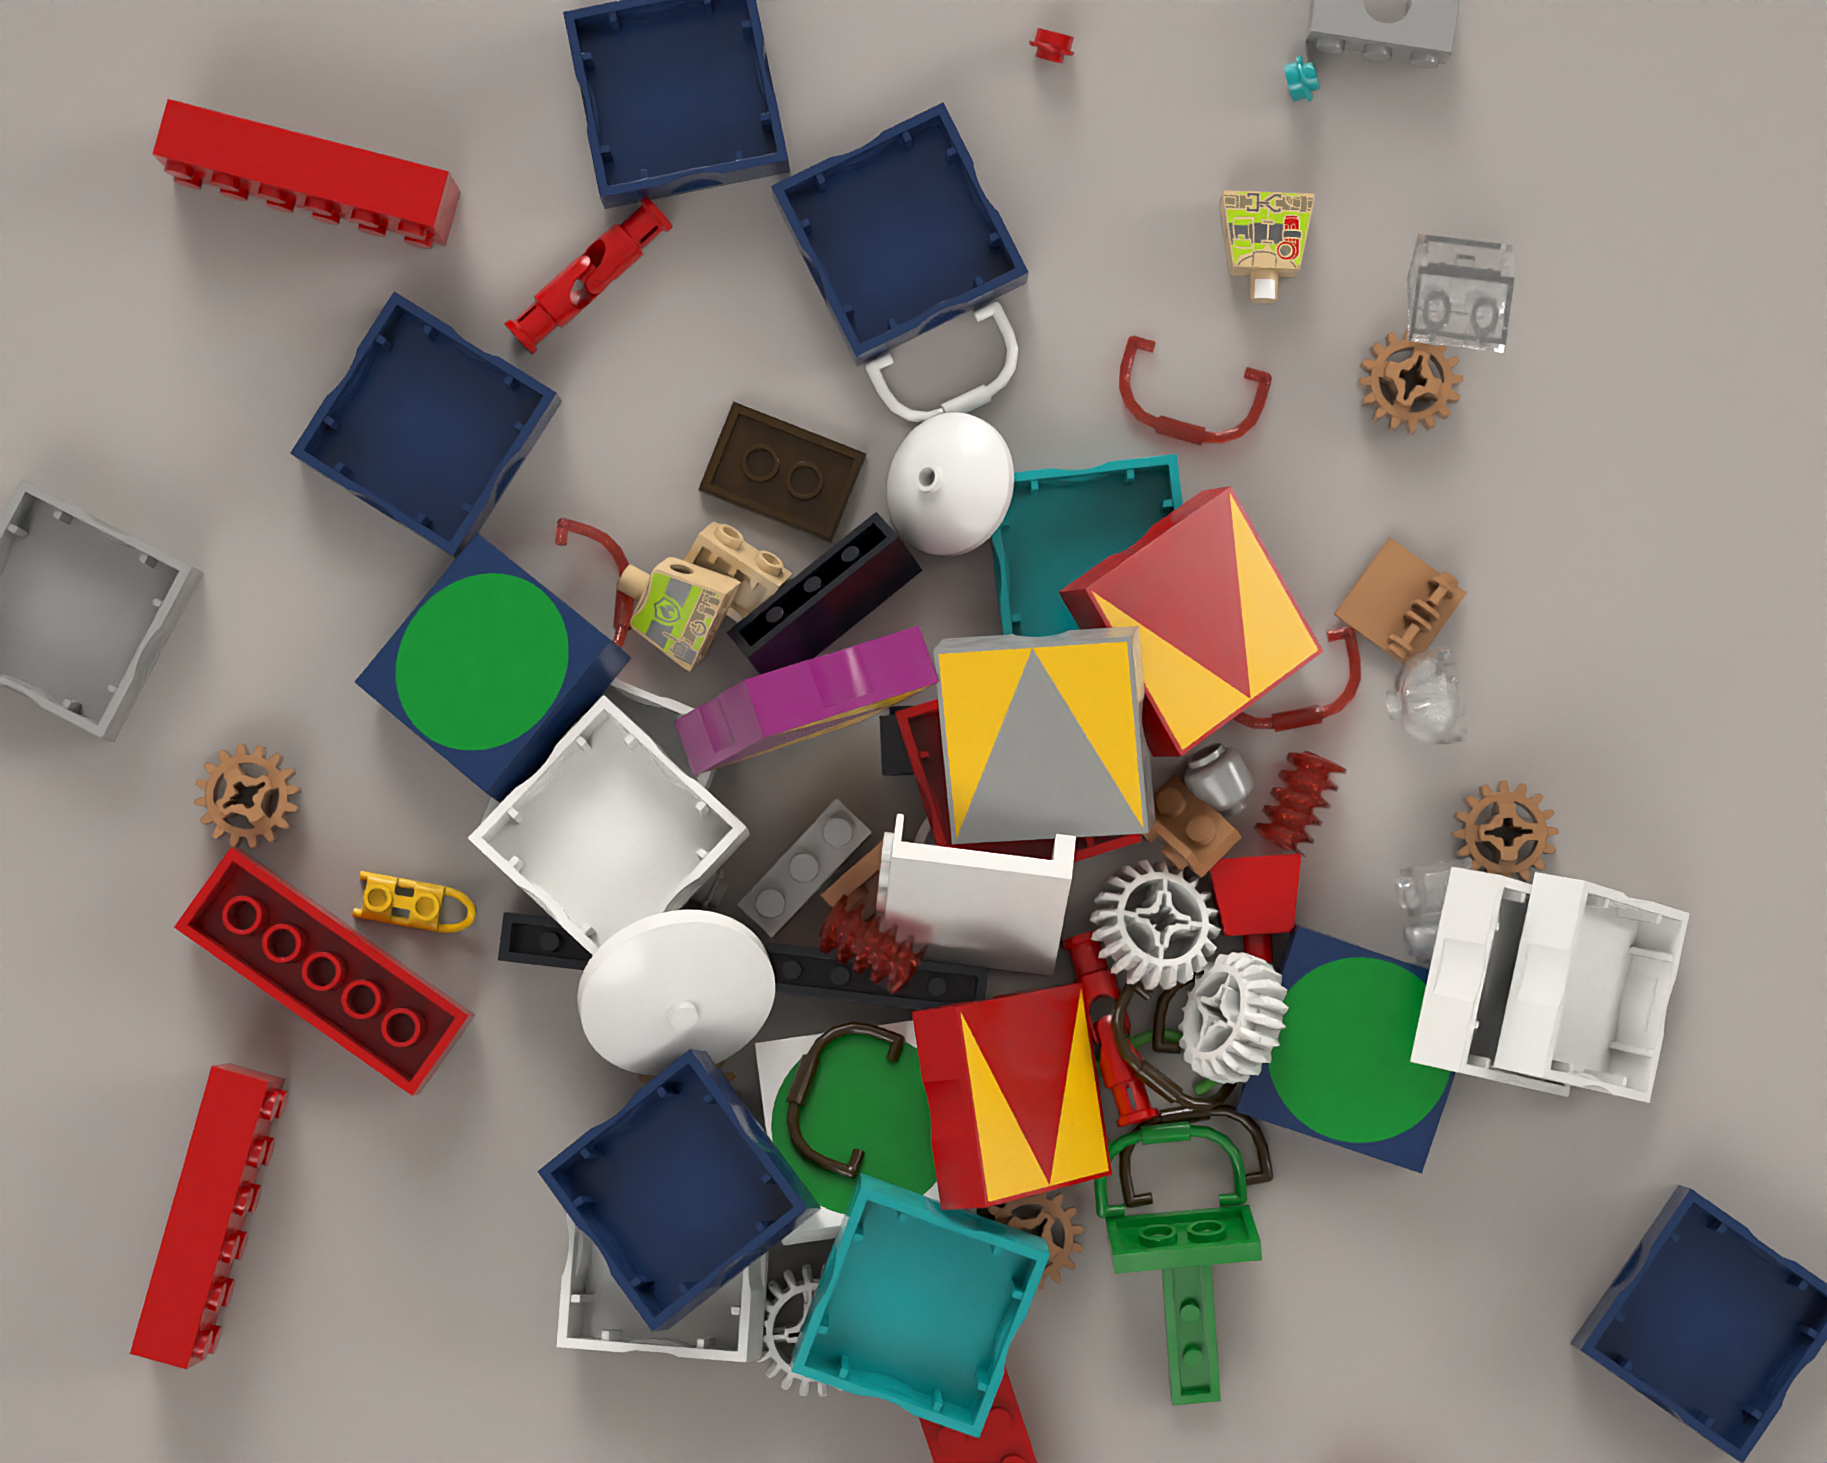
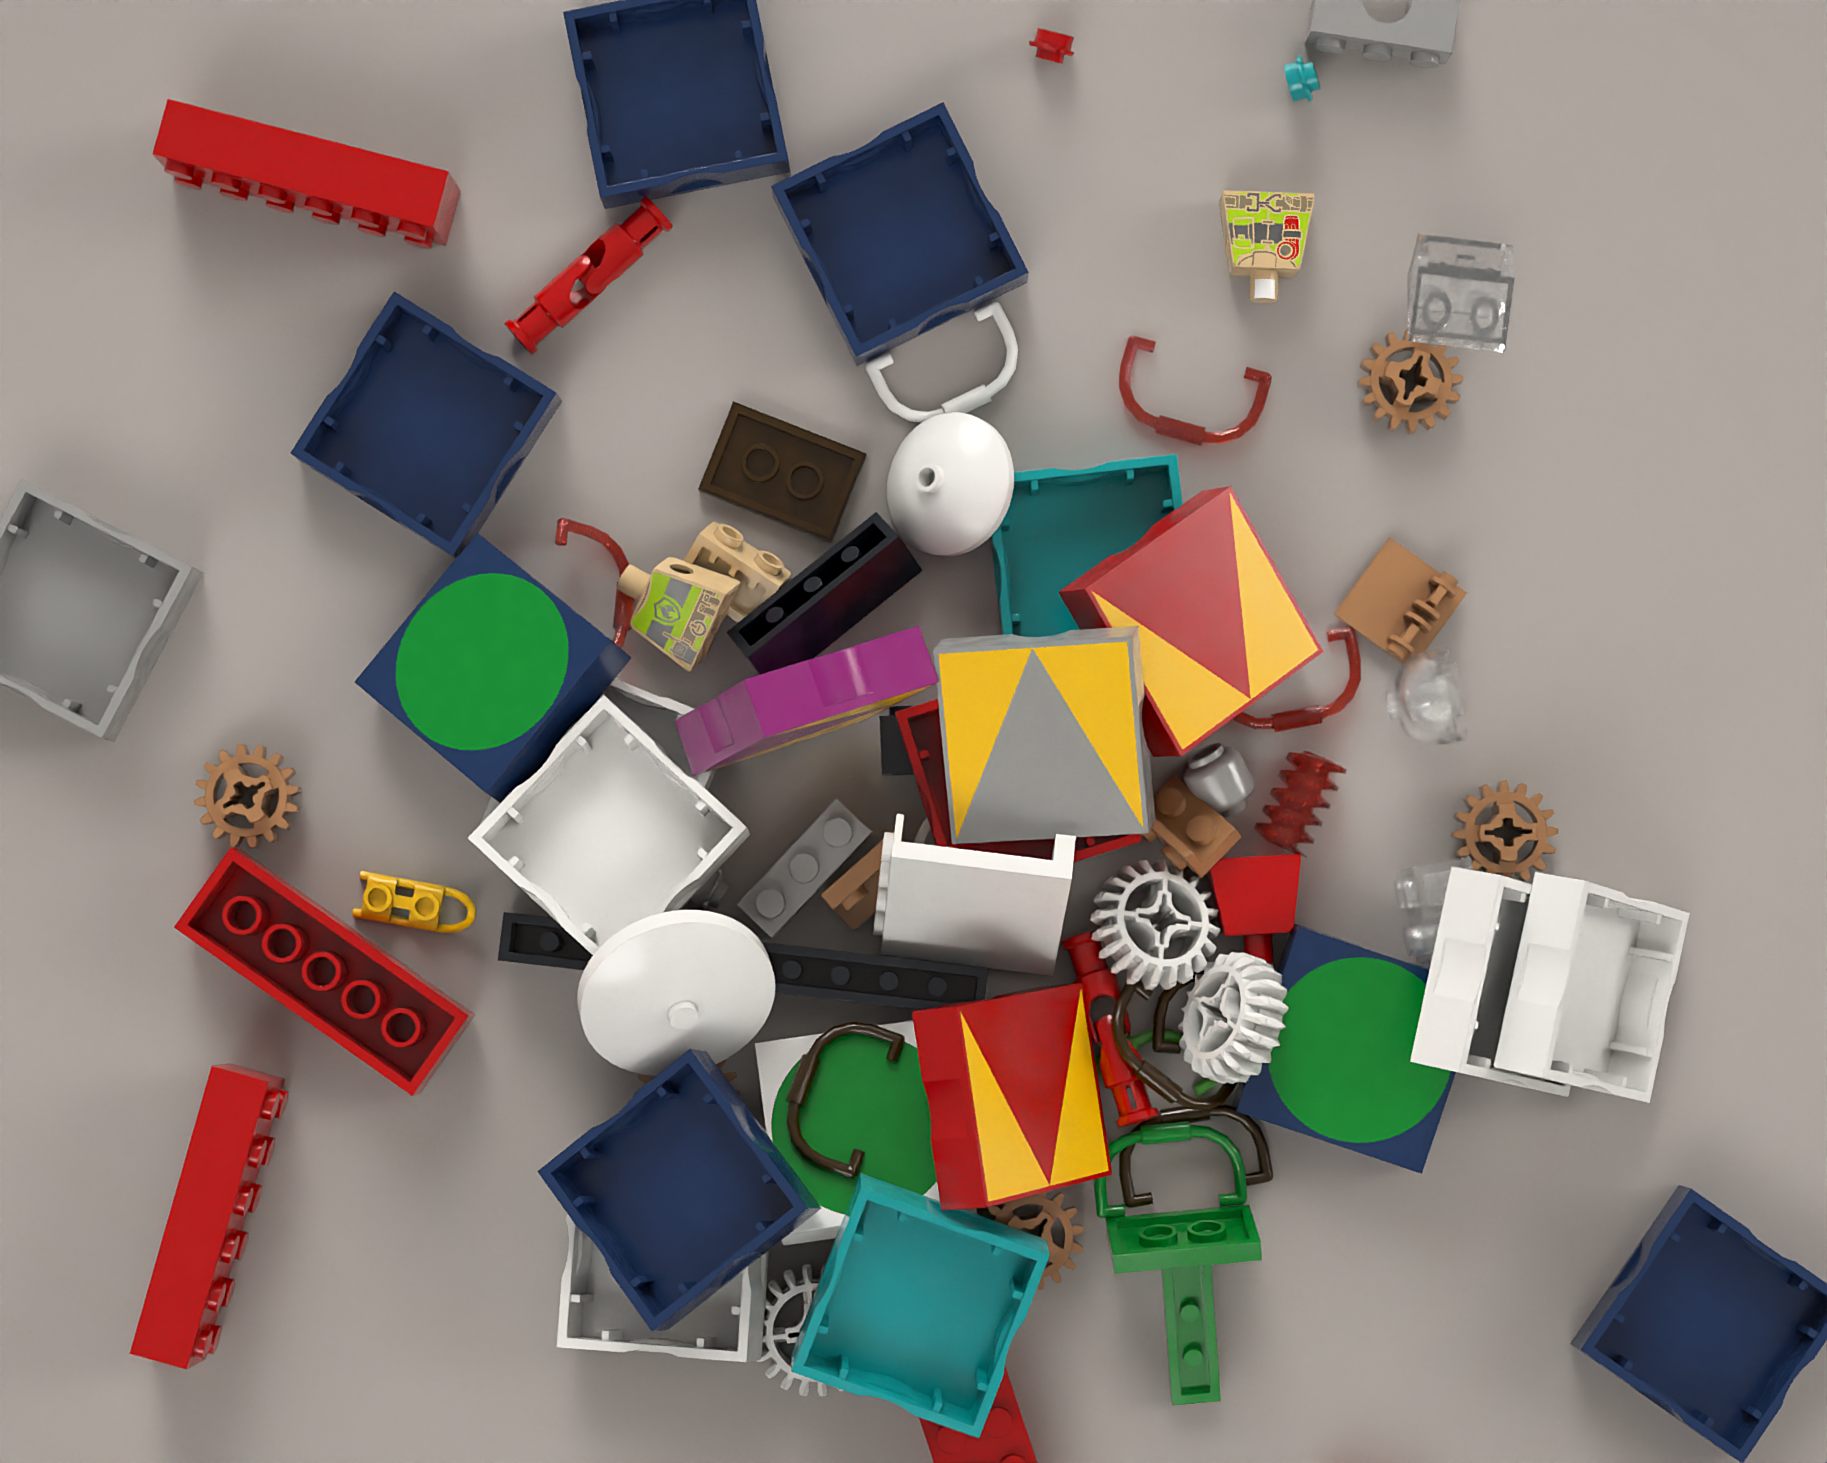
(870, 946): clear red piece -> none

